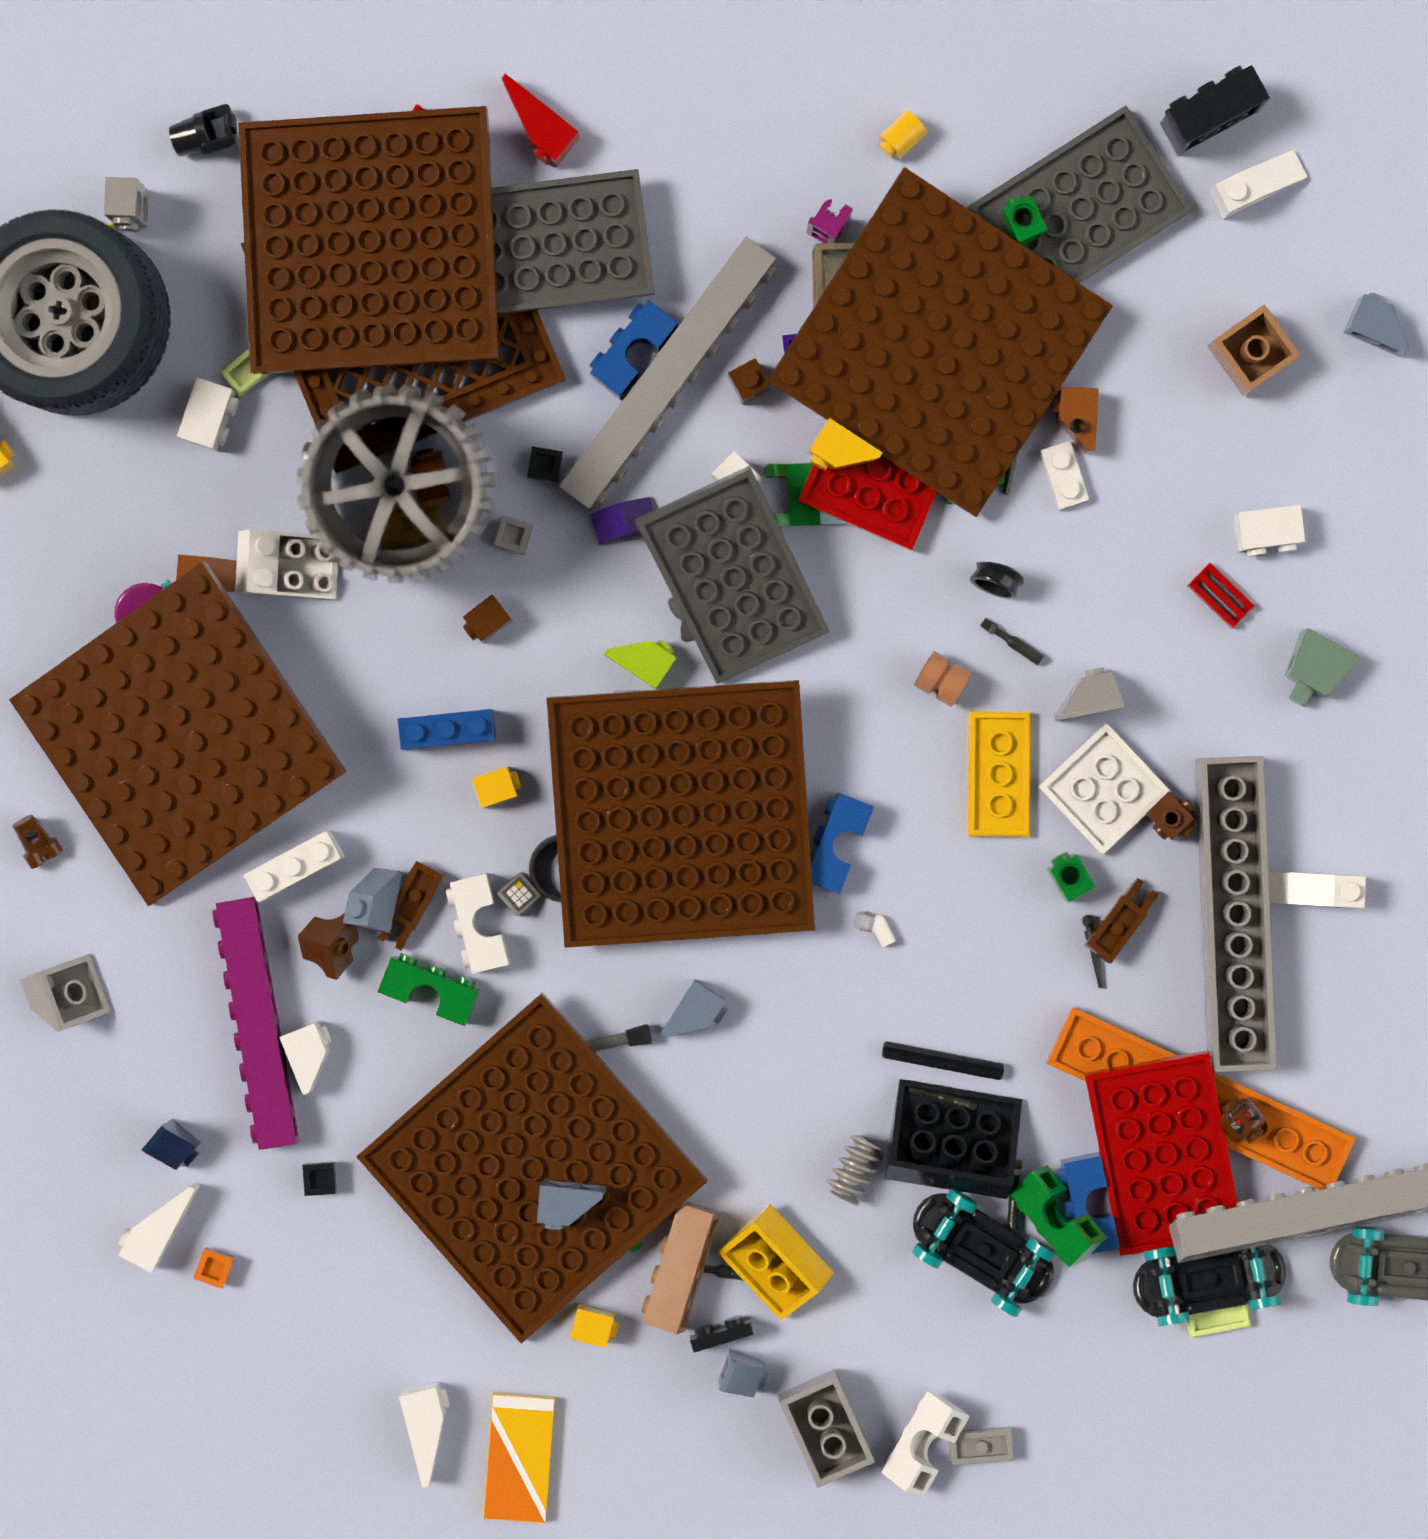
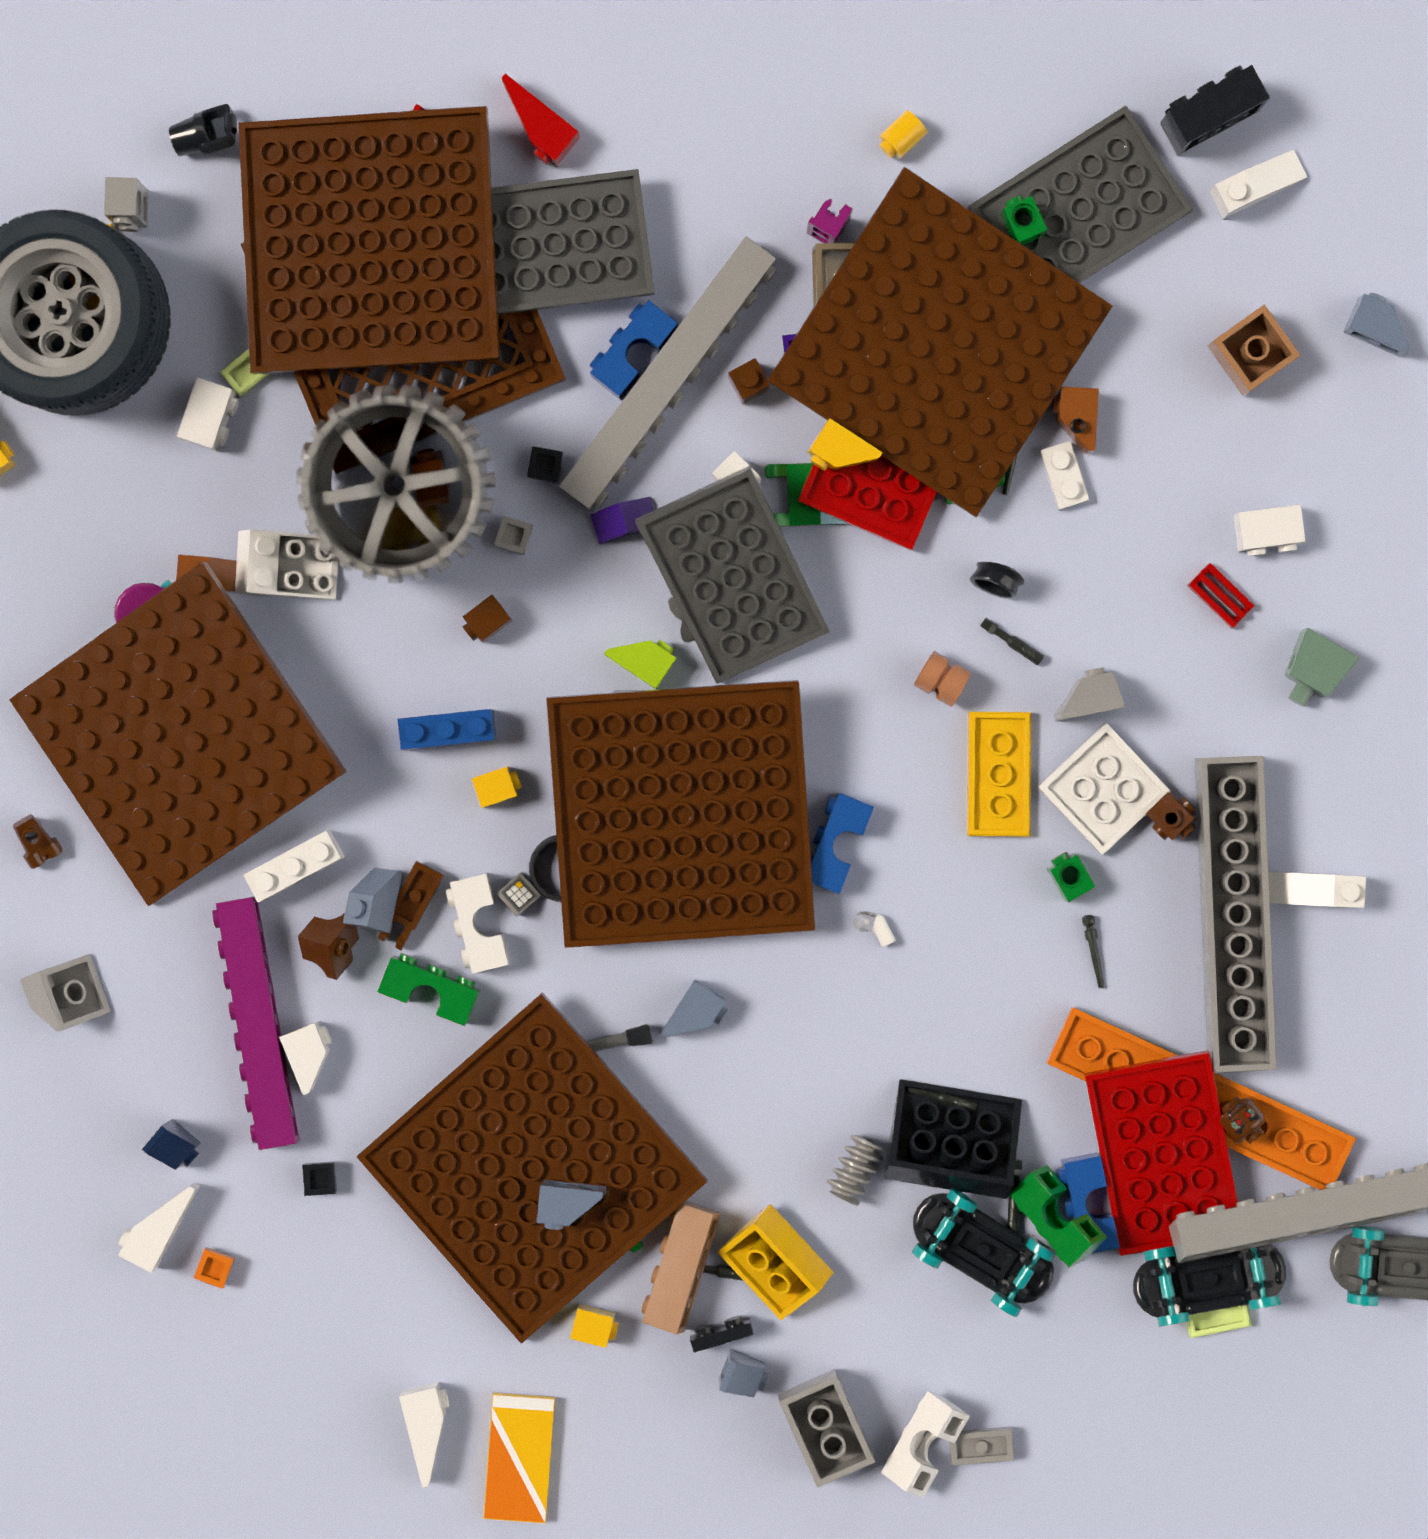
(942, 1060): black axle -> none
(1120, 923): reddish brown hinge -> none

